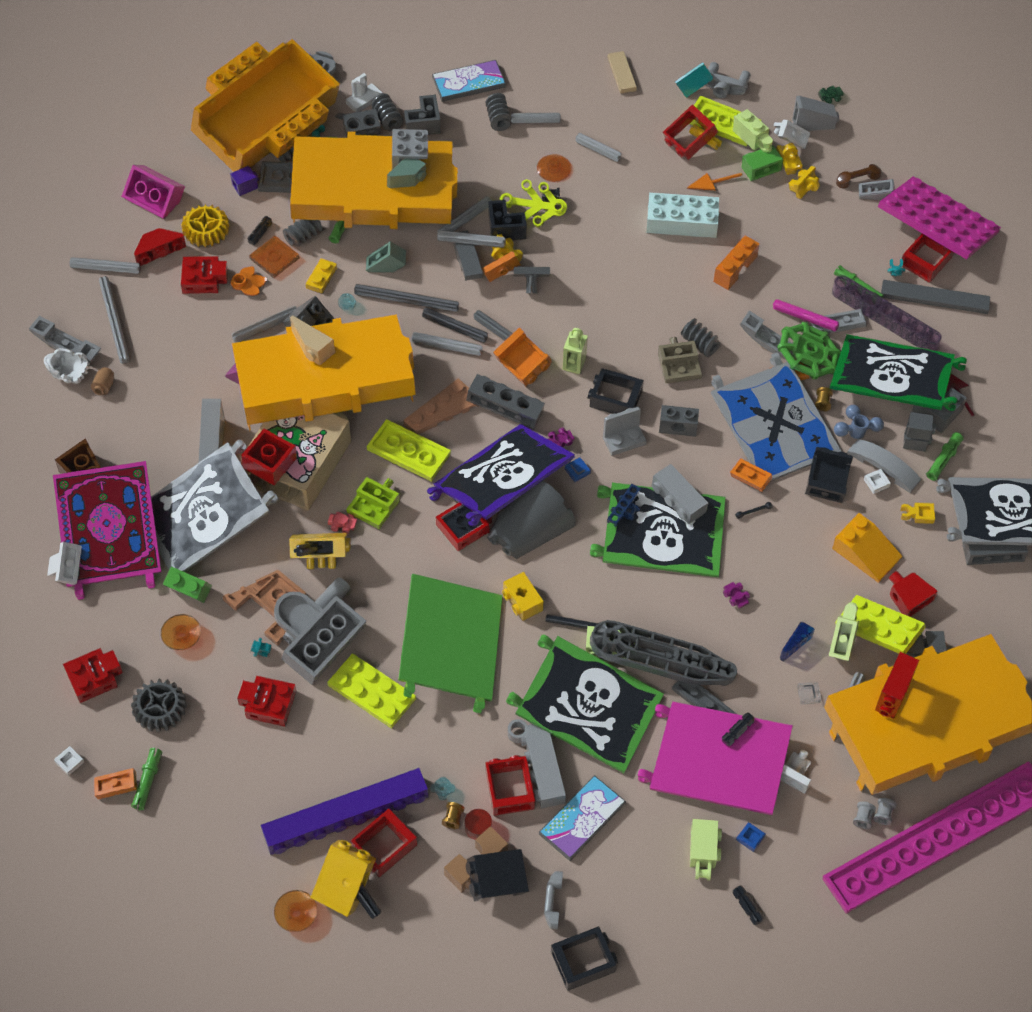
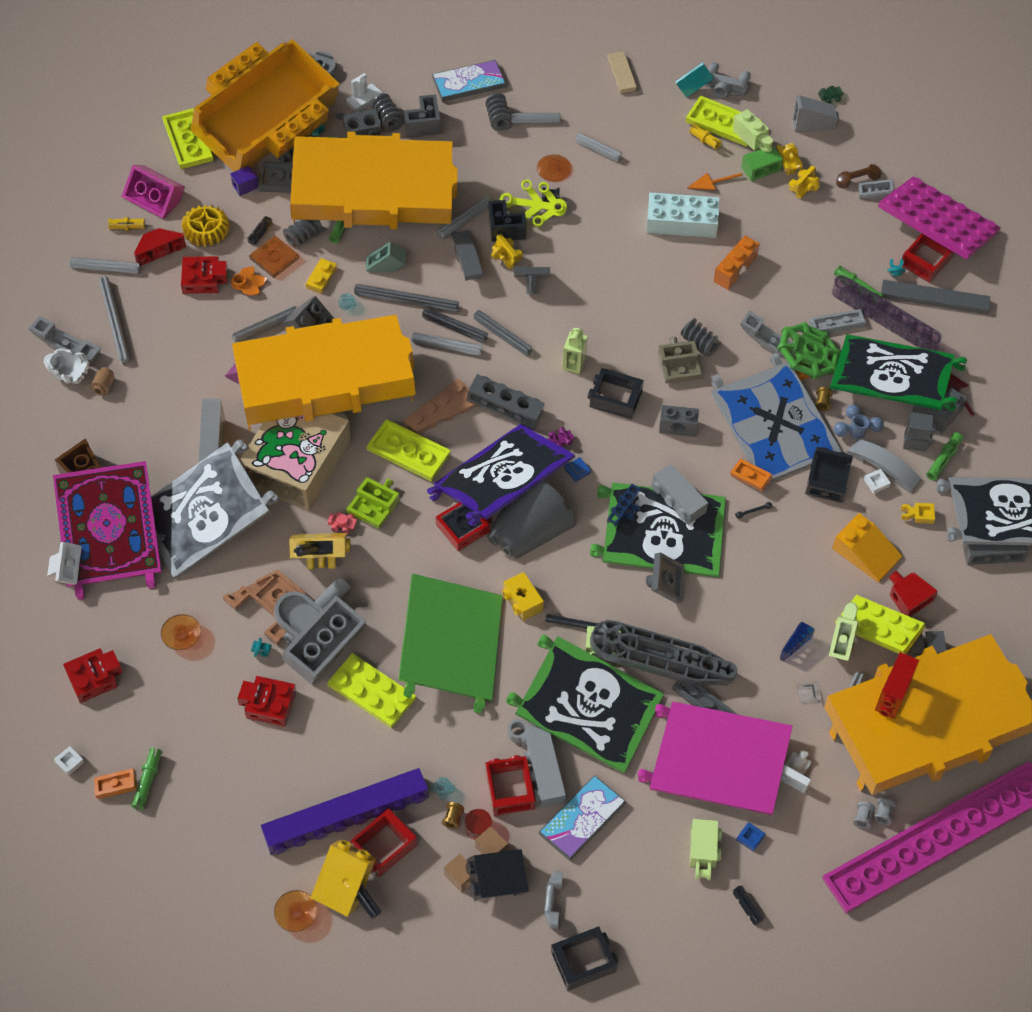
(126, 223): none -> yellow pin
(153, 714): dark grey gear -> none
(185, 144): none -> neon yellow plate
(187, 584): bright green brick -> none
(269, 456): red brick -> none
(313, 343): tan slope -> none
(407, 174): sand green slope -> none
(409, 145): light grey bracket -> none
(473, 239): light grey axle -> none
(501, 266): orange plate -> none
(522, 357): orange panel -> none
(623, 431): light grey bracket -> none
(667, 578): none -> dark grey tile
(680, 123): red window -> none
(737, 598): magenta piece -> none
(738, 729): black axle -> none
(792, 133): white piece -> none
(806, 315): dark pink axle -> none

